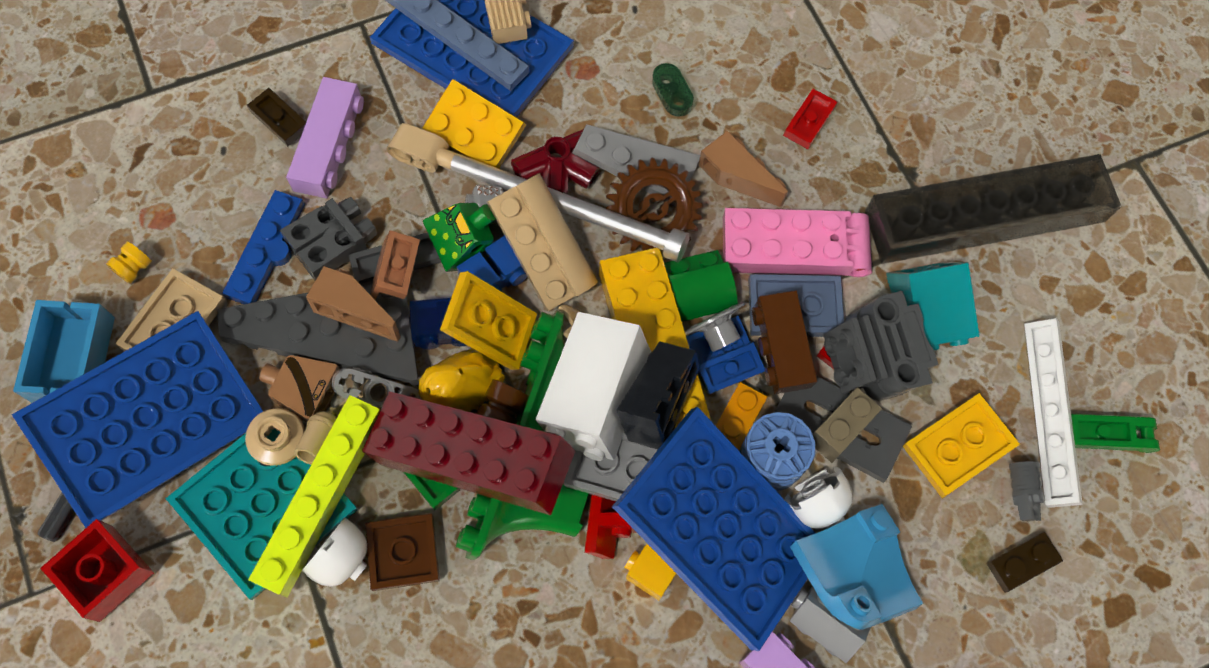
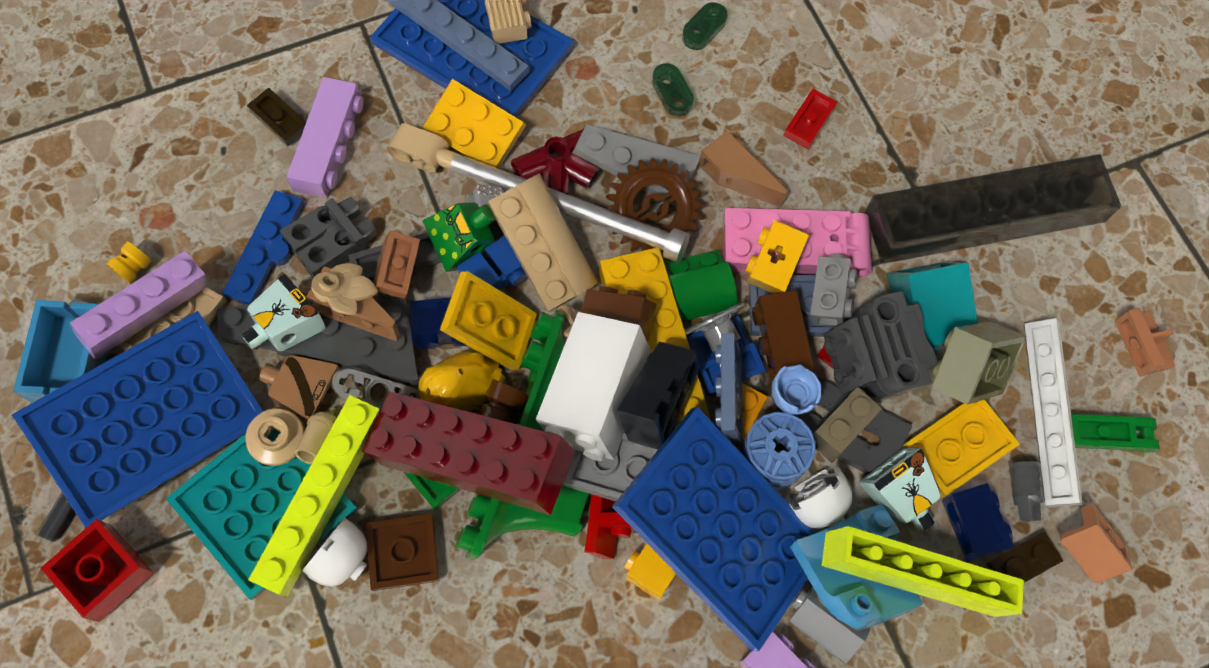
(139, 304): none -> lavender brick
(282, 317): none -> light aqua torso
(343, 288): none -> tan plate
(628, 308): none -> reddish brown brick
(706, 24): none -> clear green plate
(729, 388): none -> sand blue plate
(789, 246): none -> yellow brick
(796, 390): none -> light blue hair
(832, 291): none -> light grey brick
(904, 488): none -> light aqua torso
(922, 572): none -> neon yellow brick
(977, 361): none -> olive brick
(978, 522): none -> clear blue brick
(1097, 546): none -> nougat panel
(1145, 342): none -> nougat panel

